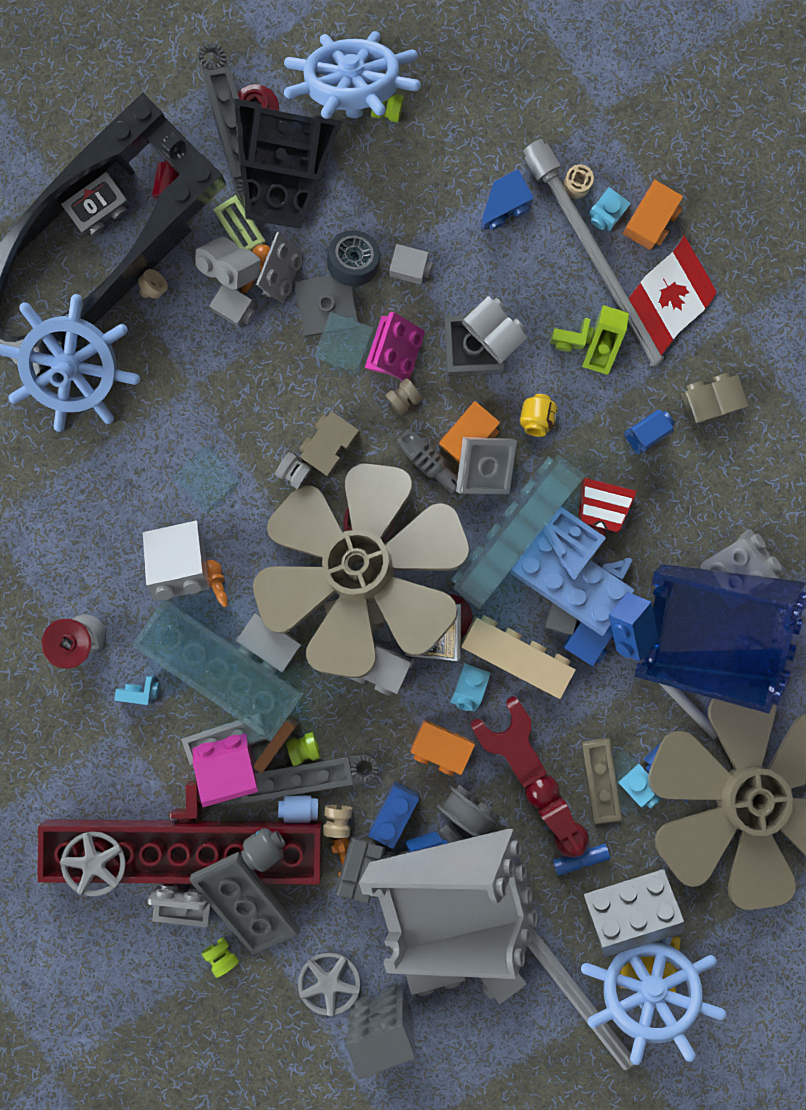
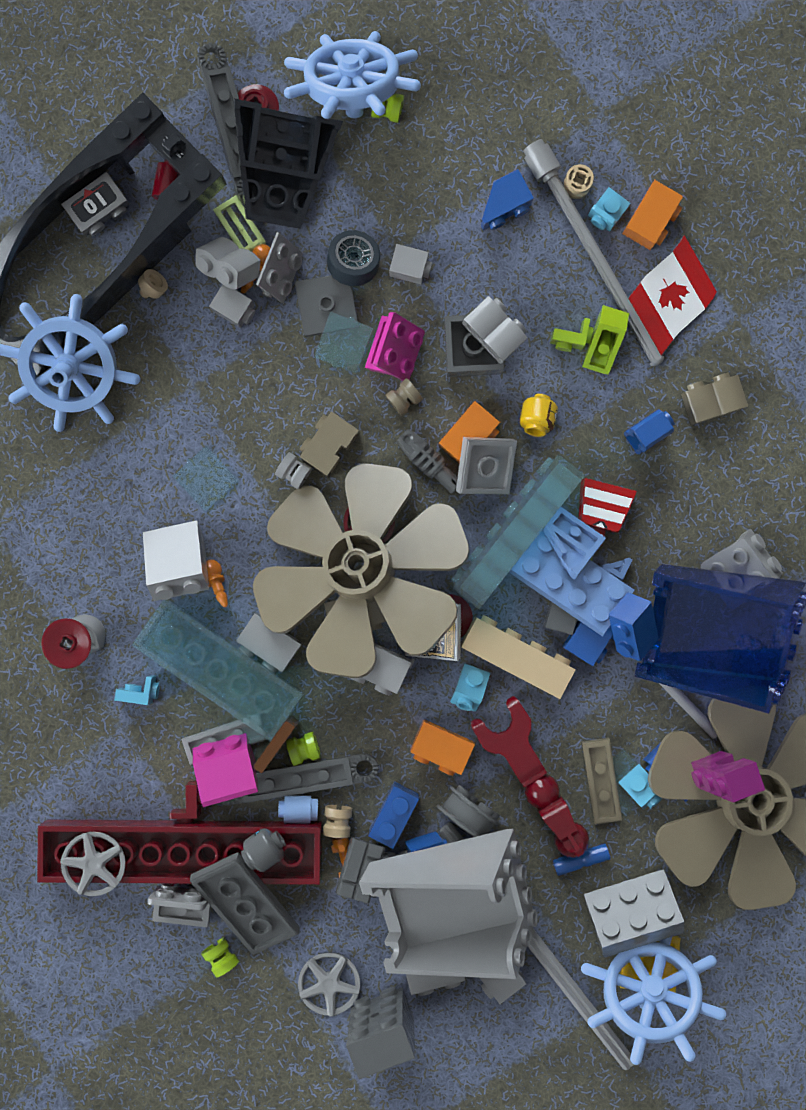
(727, 777): none -> magenta arch

